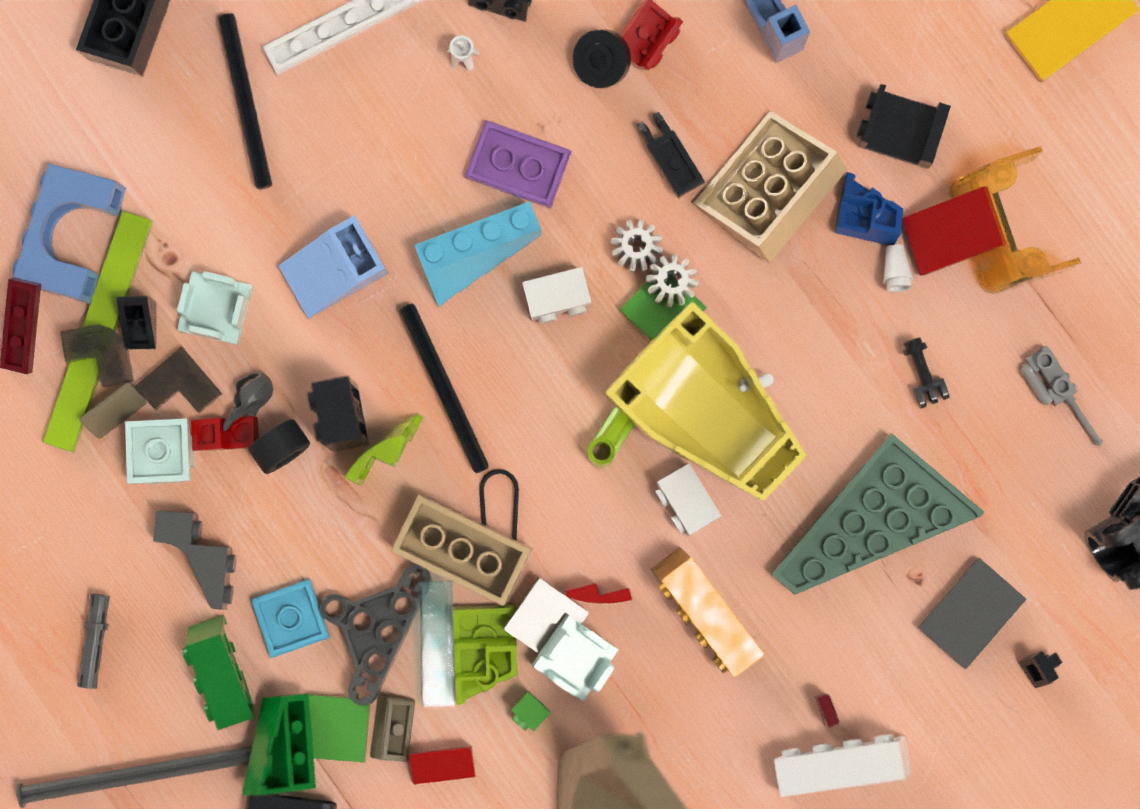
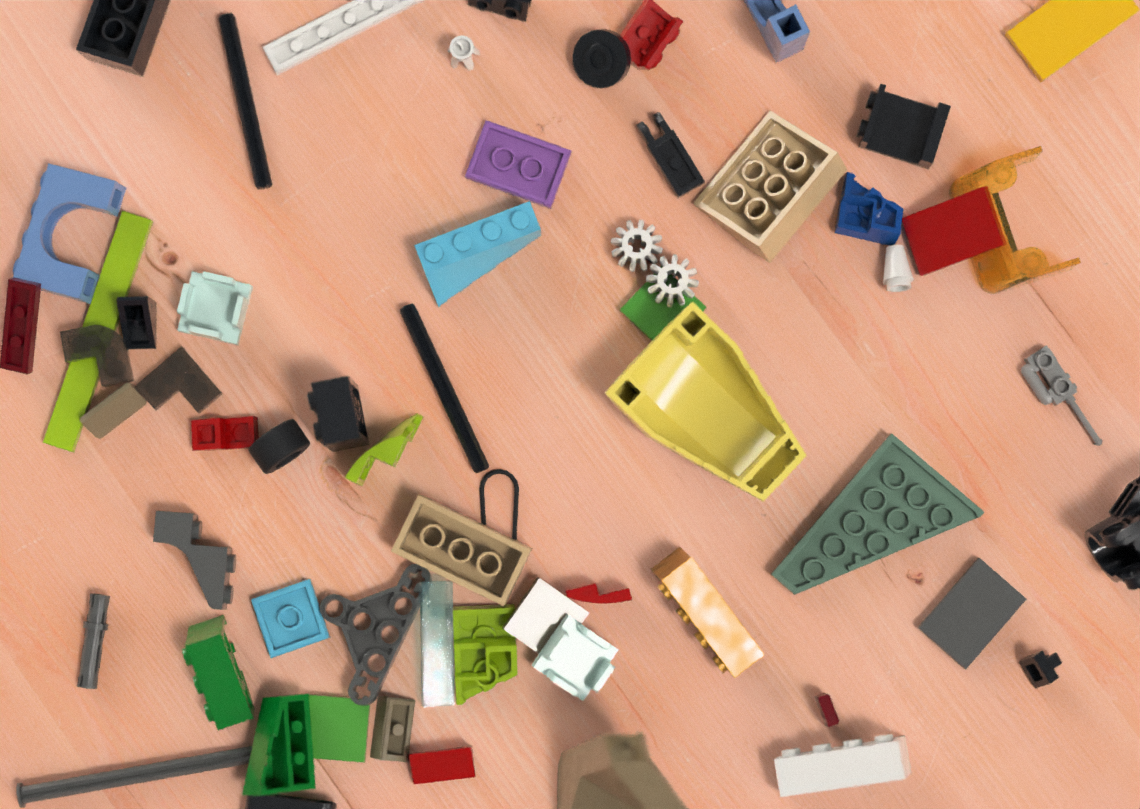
(158, 451): light aqua panel -> none
(251, 395): dark grey piece -> none
(332, 267): light blue slope -> none
(529, 712): bright green plate -> none
(557, 295): white brick -> none
(611, 435): lime piece -> none
(687, 499): white brick -> none
(765, 380): white piece -> none
(914, 348): black hinge -> none

